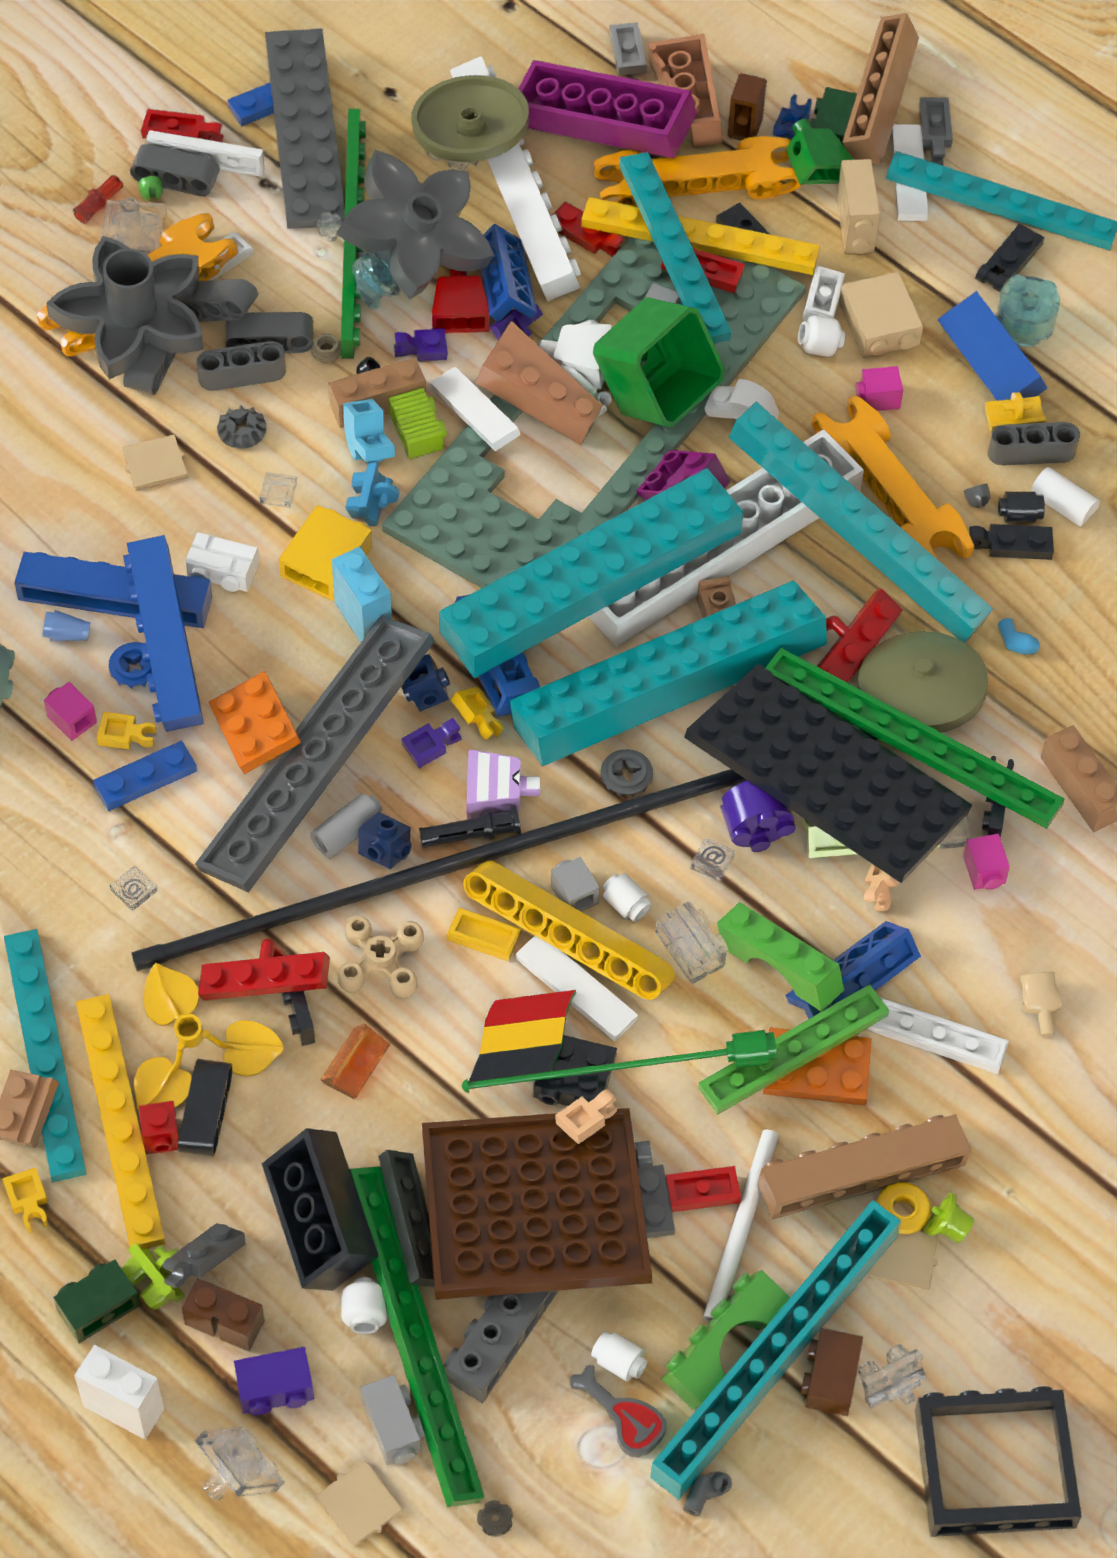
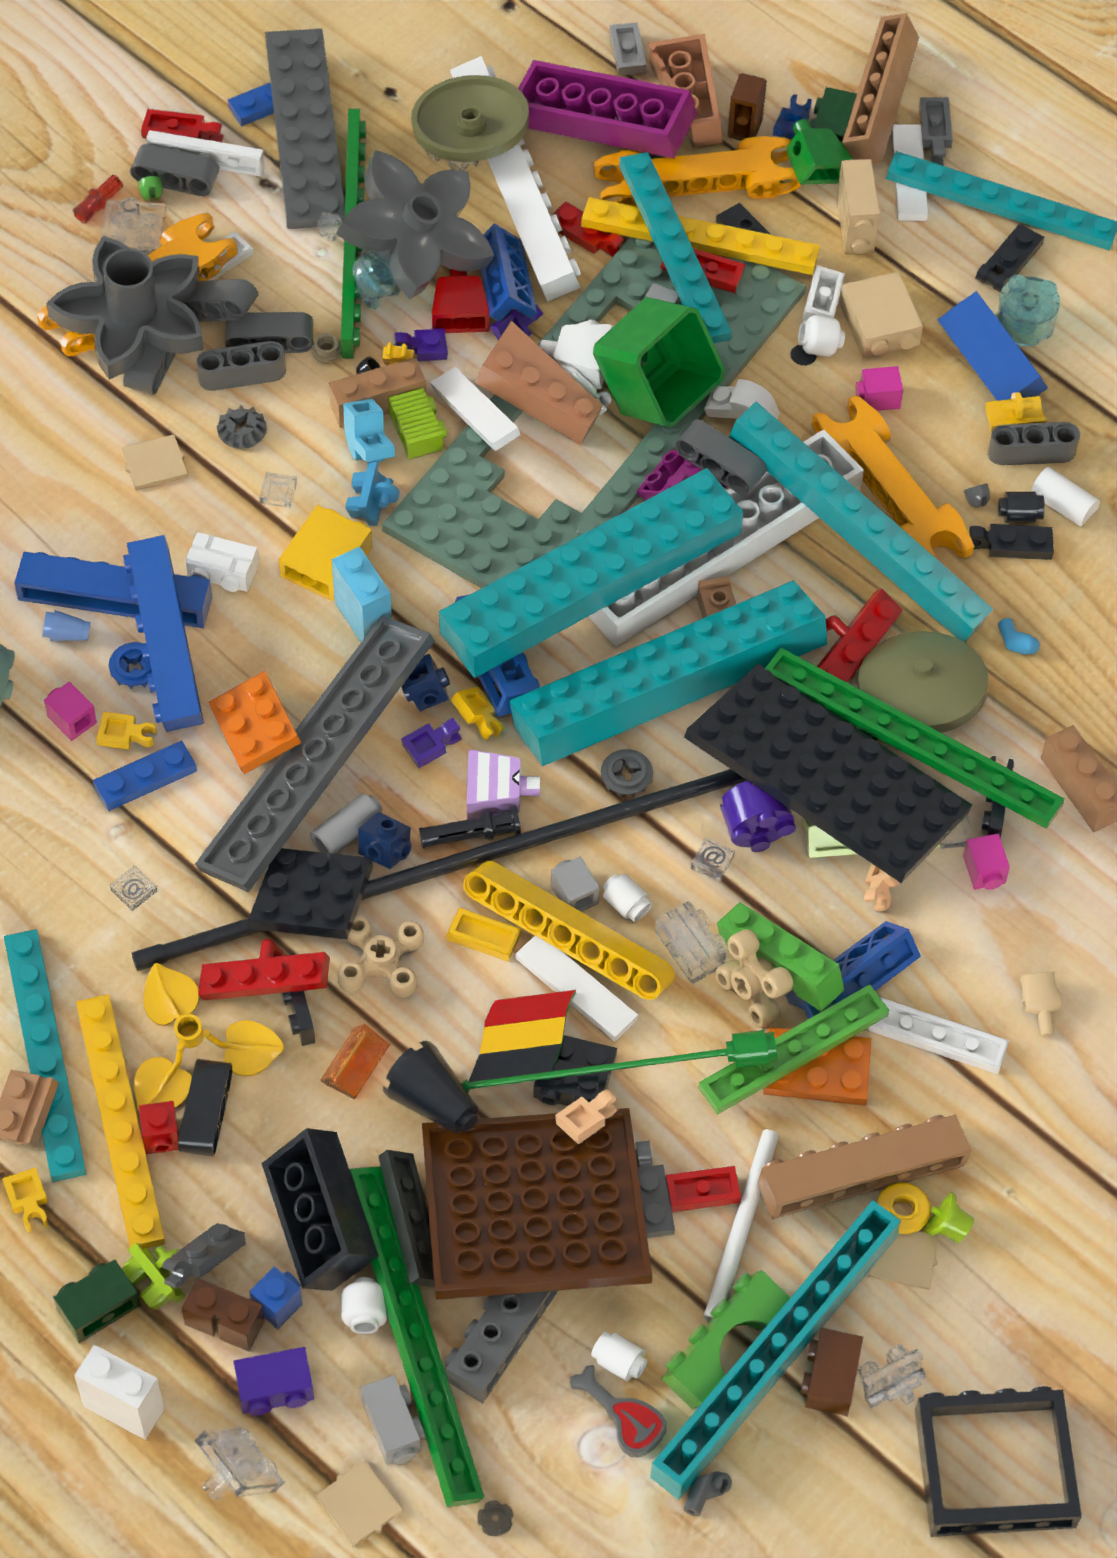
(279, 1296): none -> blue brick
(311, 893): none -> black plate
(395, 354): none -> yellow plate
(431, 1088): none -> black cone
(722, 456): none -> dark grey beam
(754, 978): none -> tan gear
(801, 357): none -> black sticker

